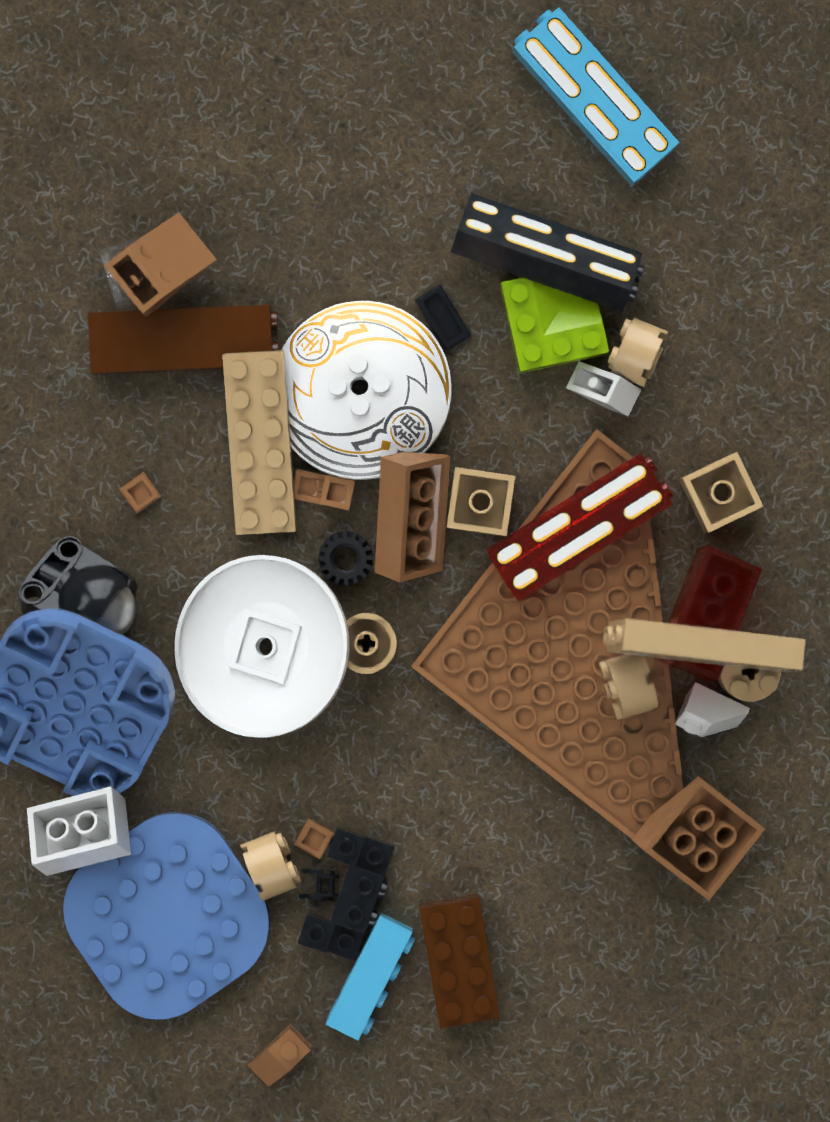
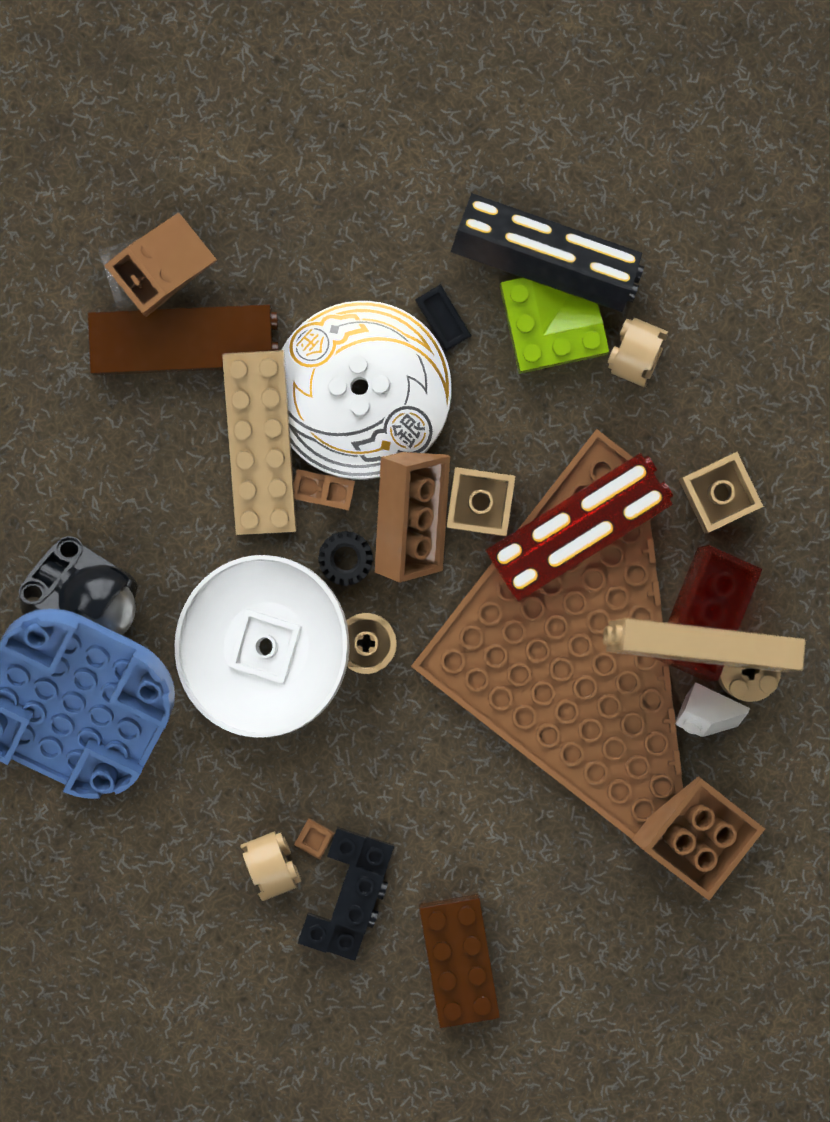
(78, 831): white brick -> none
(140, 492): medium nougat tile -> none
(168, 917): medium blue plate -> none
(280, 1055): medium nougat slope -> none
(320, 874): black piece -> none
(369, 977): medium azure brick -> none
(594, 95): medium azure brick -> none
(604, 388): white slope -> none
(628, 685): tan brick -> none

